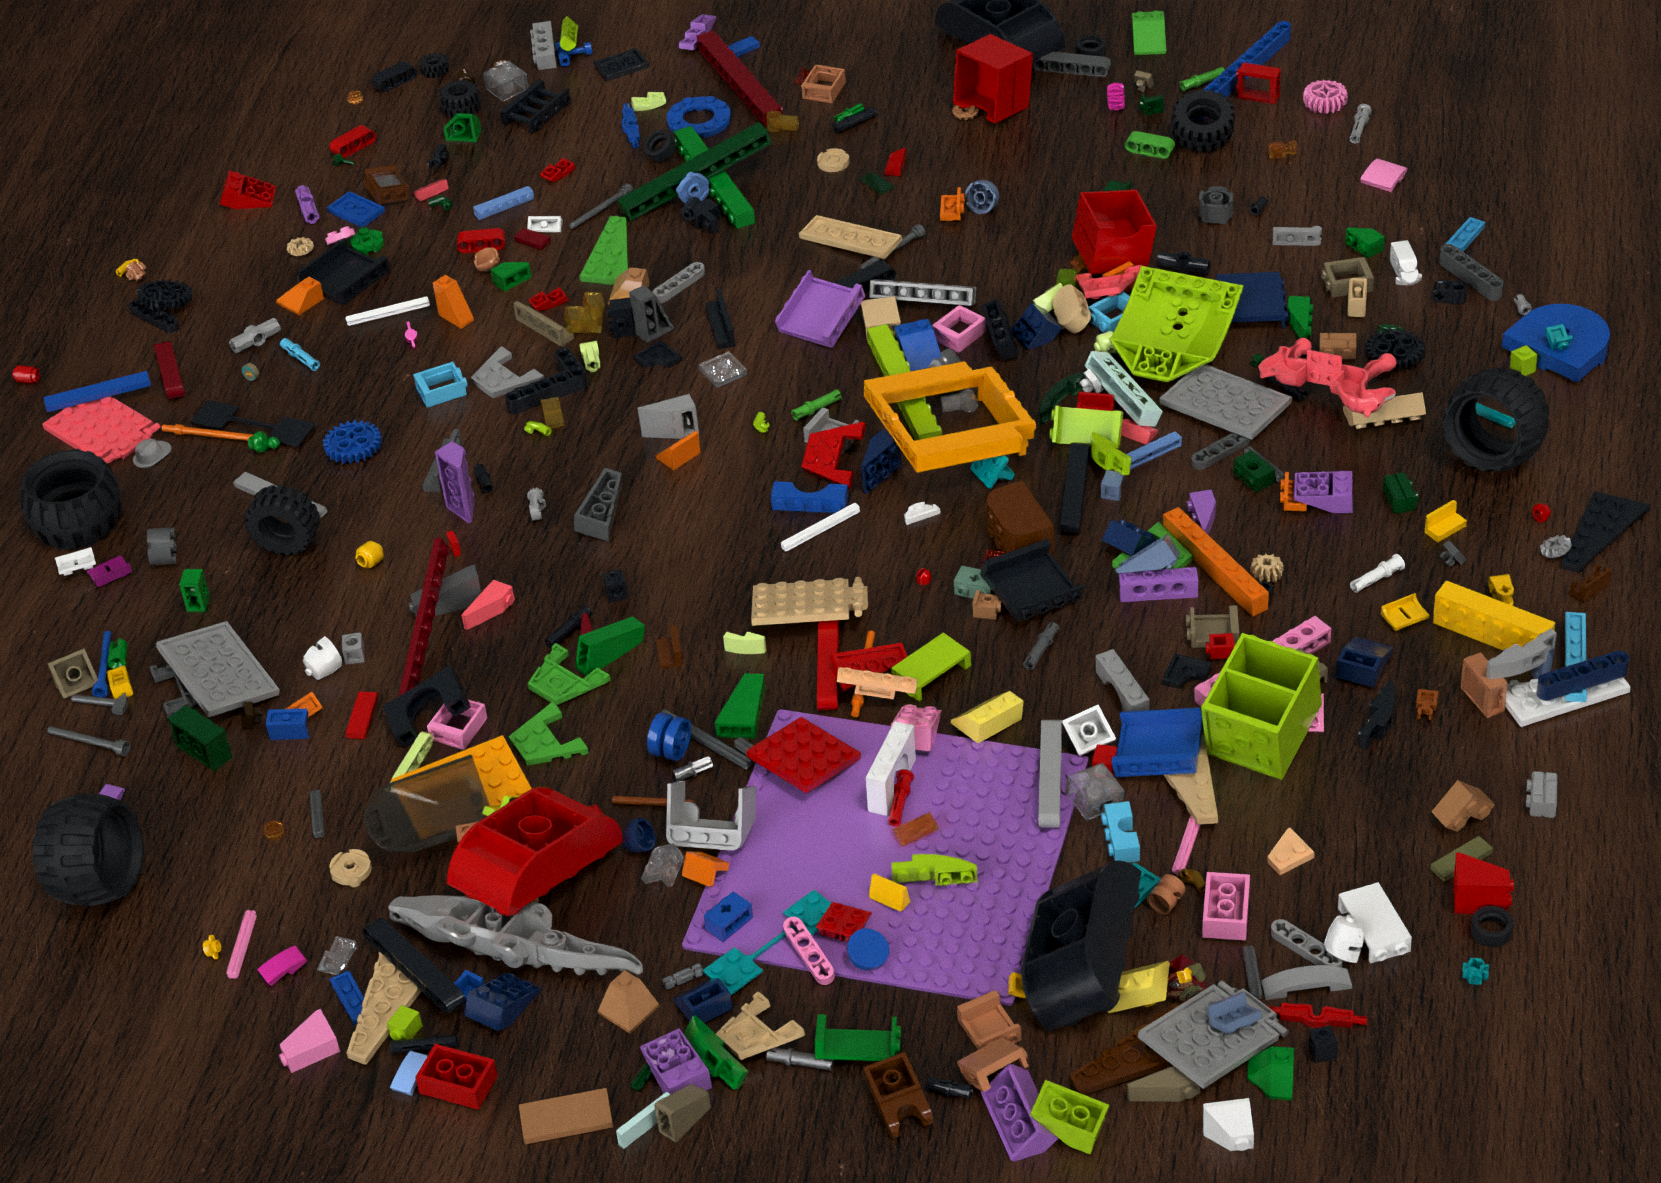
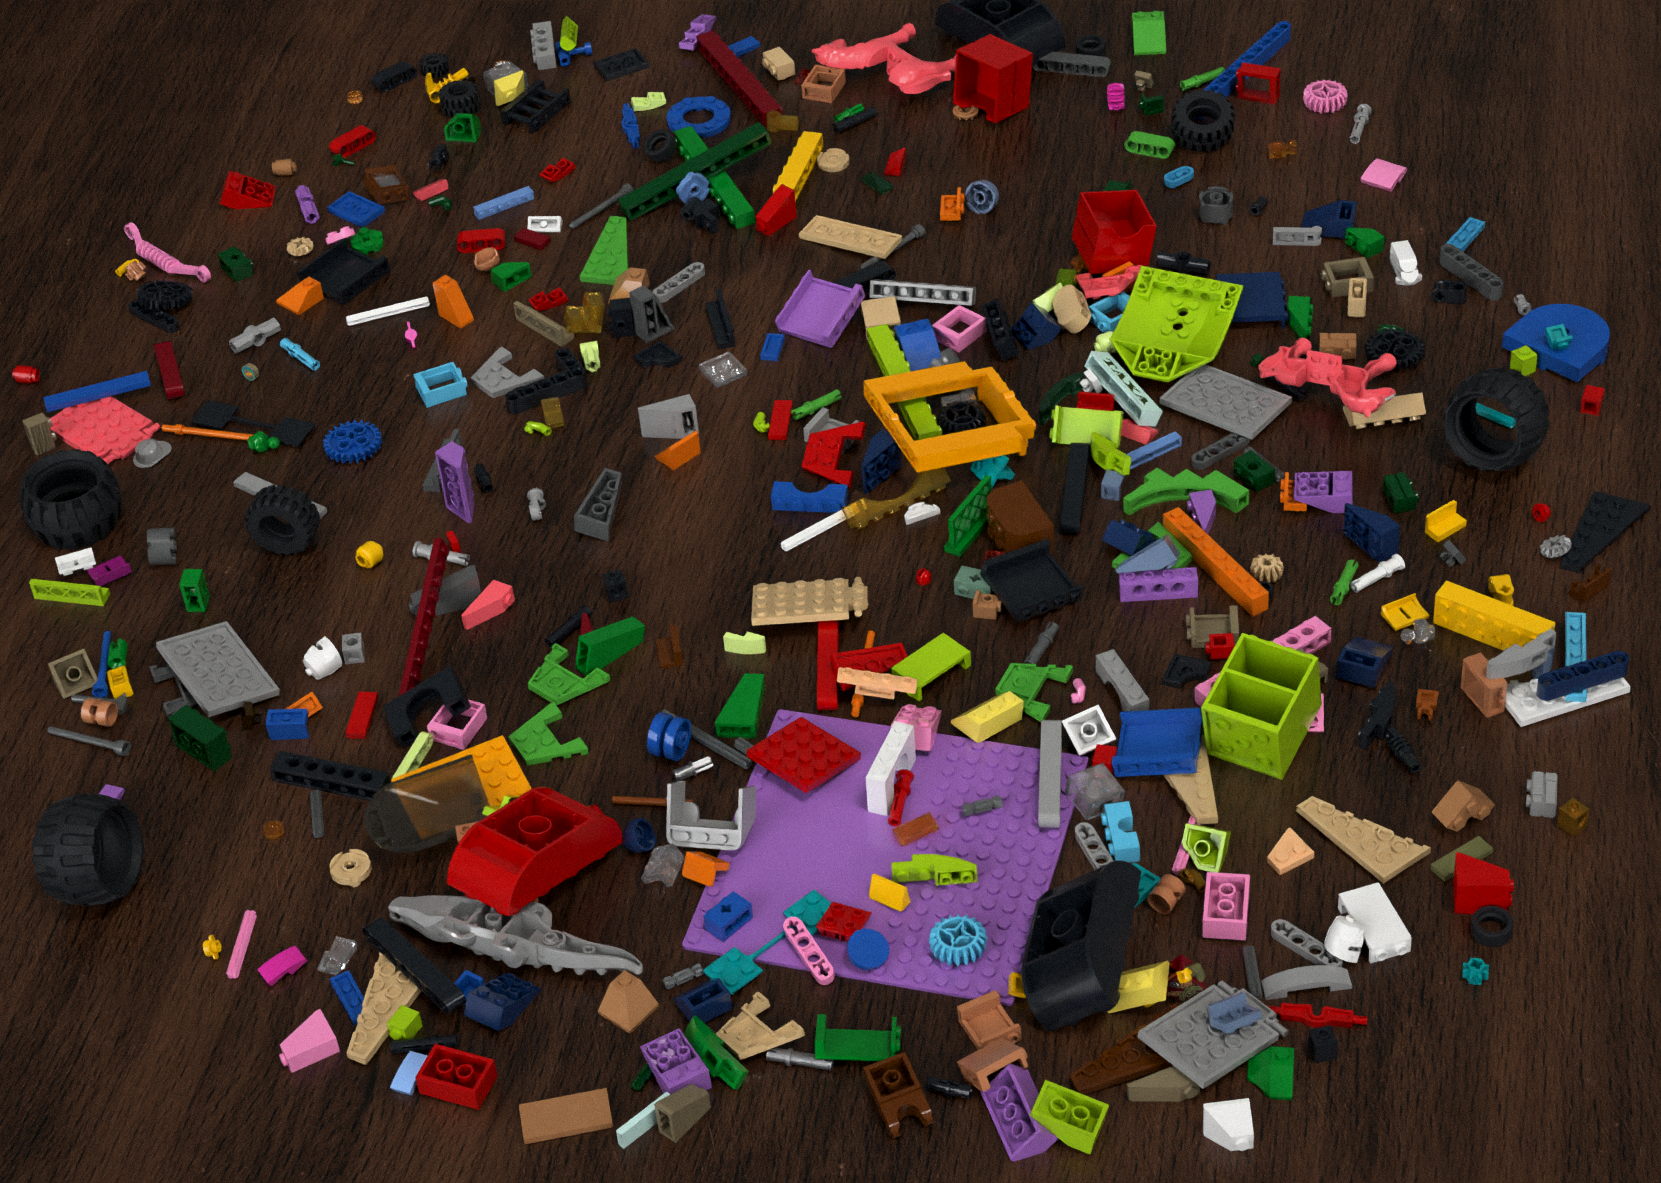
(39, 433): none -> dark tan brick
(69, 592): none -> lime fence
(99, 712): none -> nougat wheel
(162, 259): none -> bright pink piece
(235, 264): none -> dark green brick
(284, 167): none -> medium nougat brick
(327, 776): none -> black brick
(425, 551): none -> light grey pin
(432, 87): none -> yellow piece
(509, 87): none -> light yellow slope
(772, 347): none -> blue tile
(777, 211): none -> red slope
(778, 63): none -> tan brick
(780, 420): none -> red tile
(801, 162): none -> yellow brick
(865, 509): none -> clear yellow arch
(903, 69): none -> coral animal
(958, 940): none -> medium azure gear
(961, 417): none -> black gear
(968, 519): none -> green fence
(982, 805): none -> dark grey axle
(1026, 682): none -> bright green wing
(1078, 697): none -> bright pink arm
(1093, 838): none -> light grey beam
(1162, 487): none -> bright green arch
(1178, 176): none -> dark azure plate
(1206, 846): none -> lime slope
(1332, 218): none -> dark blue slope
(1341, 587): none -> bright green pin
(1364, 841): none -> tan wing
(1372, 532): none -> dark blue slope
(1402, 749): none -> black hinge
(1421, 632): none -> clear animal
(1573, 817): none -> pearl gold brick
(1592, 400): none -> red brick

